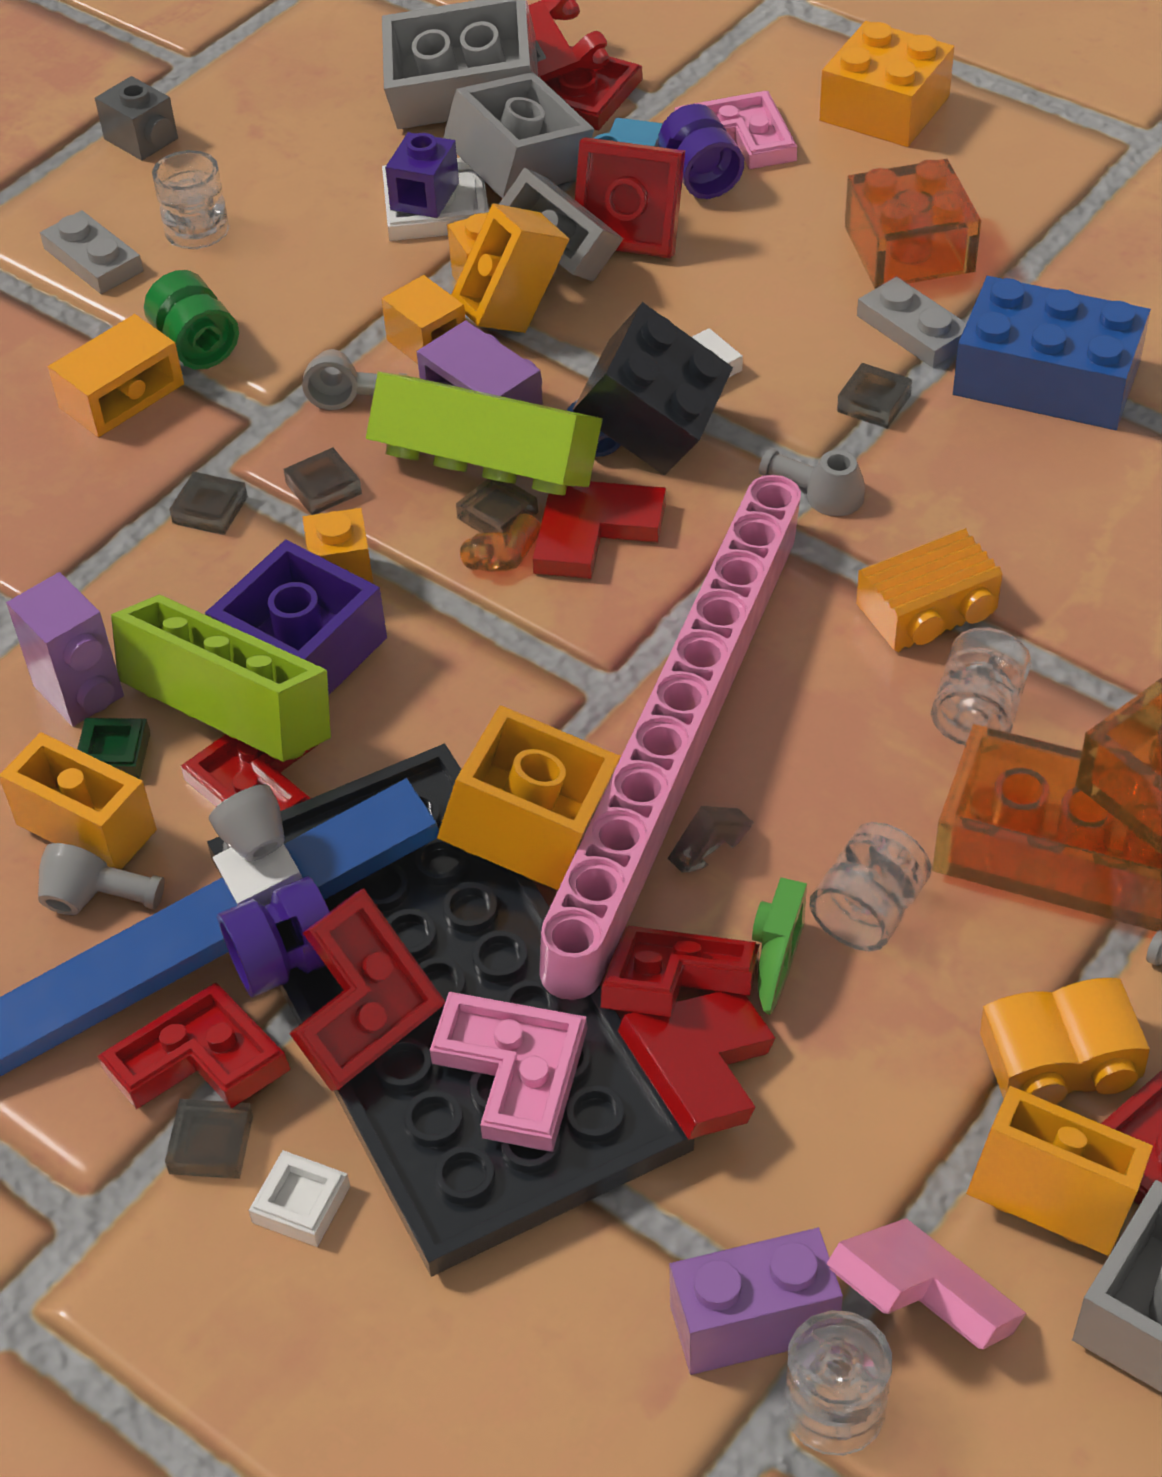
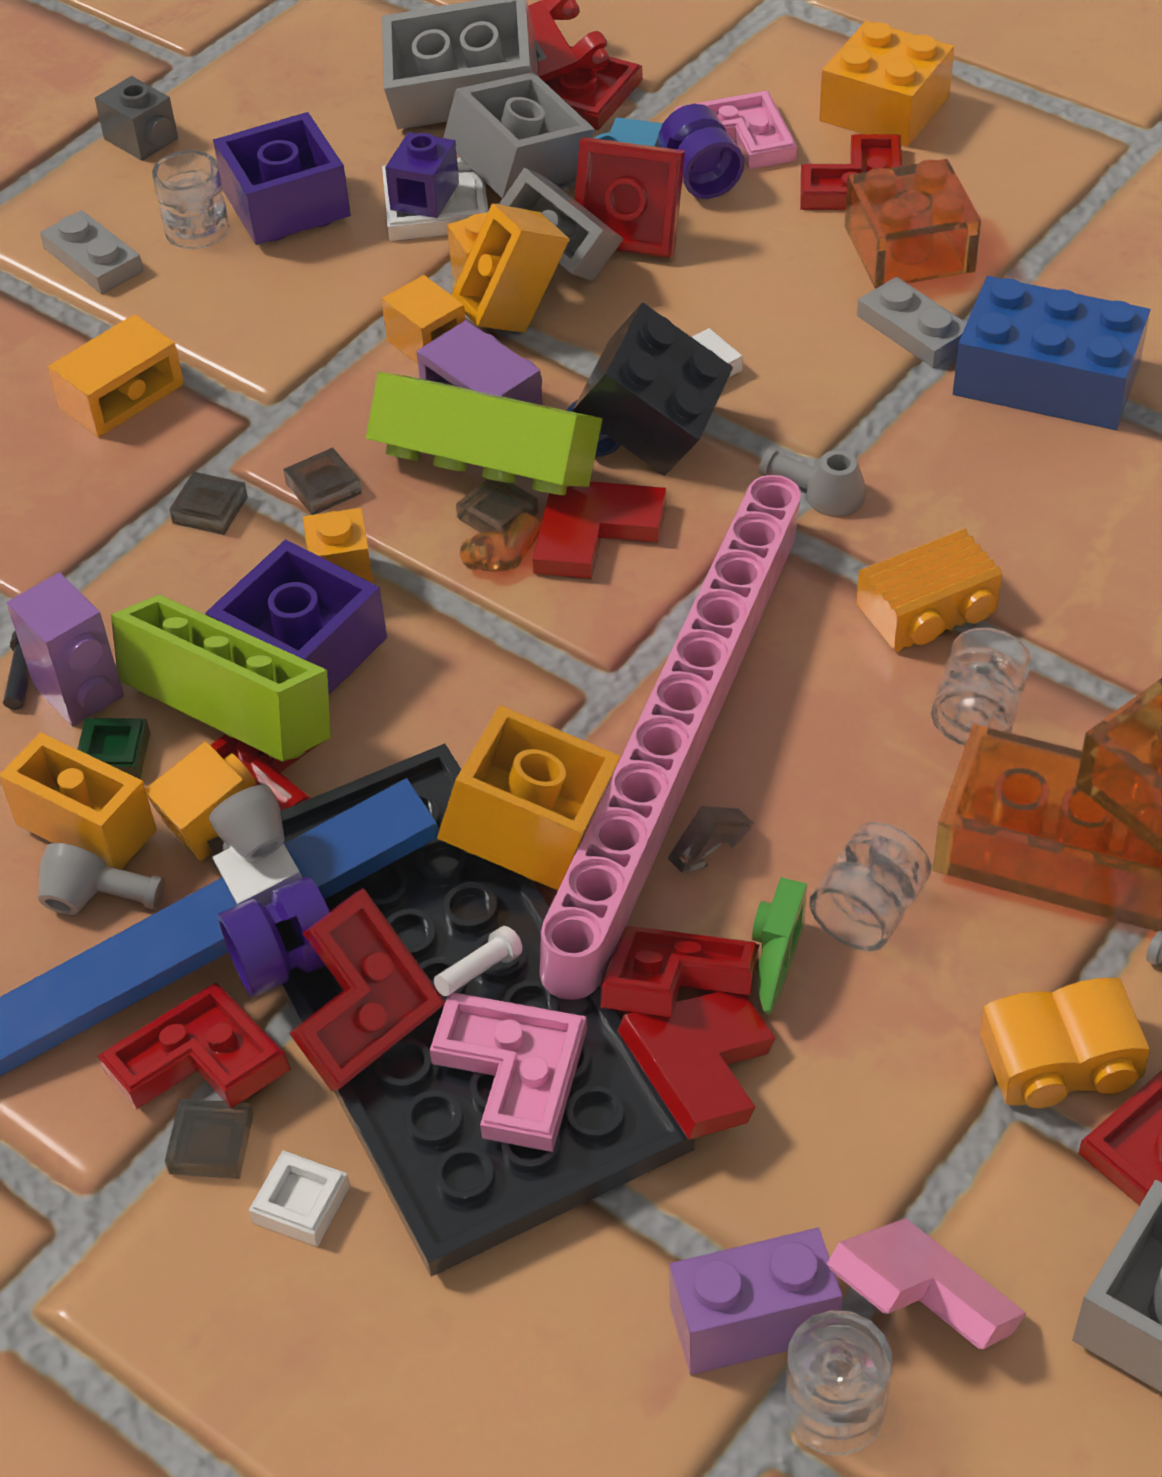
(17, 677): none -> black piece
(191, 317): green wheel -> none
(193, 790): none -> light orange brick
(282, 178): none -> dark purple brick
(339, 389): light grey bar -> none
(502, 946): none -> white piece
(826, 184): none -> red tile
(874, 395): clear smoke tile -> none
(1059, 1170): light orange brick -> none

